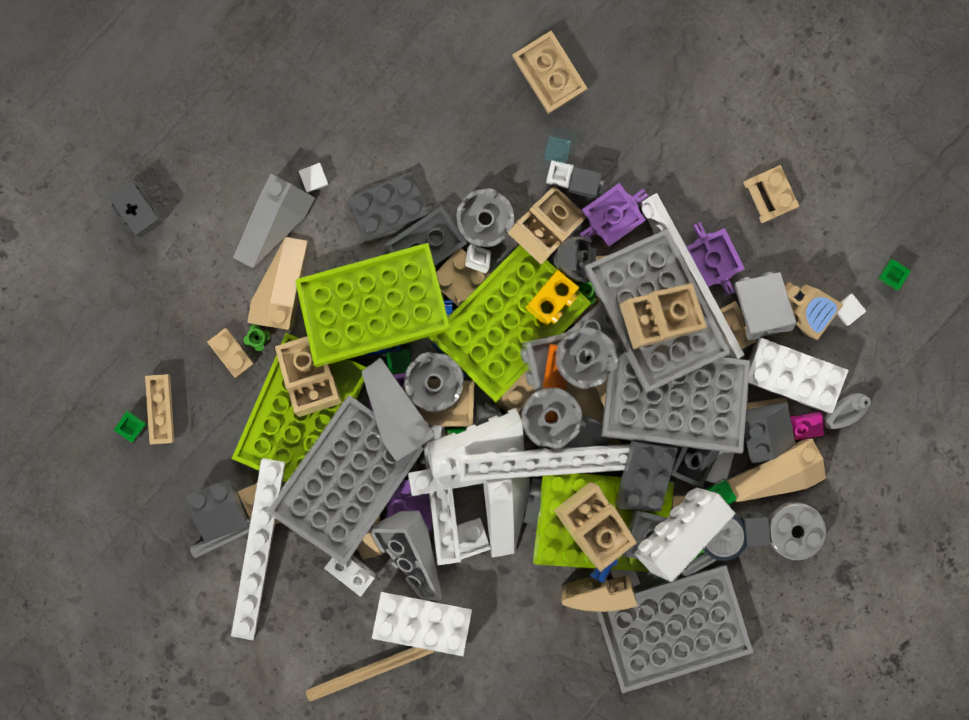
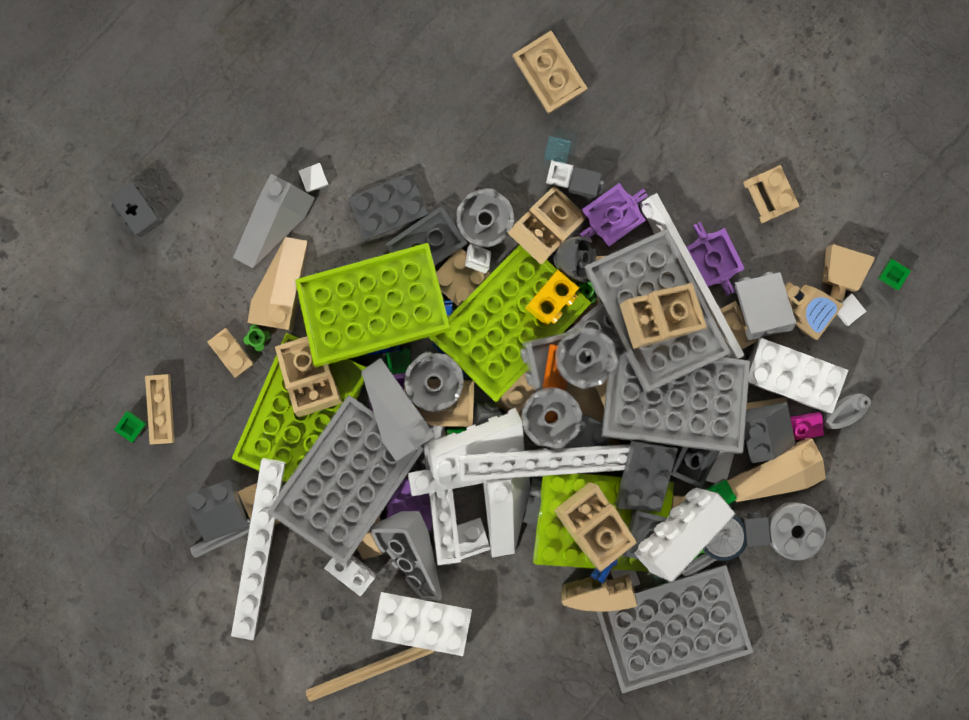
(844, 270): none -> tan torso

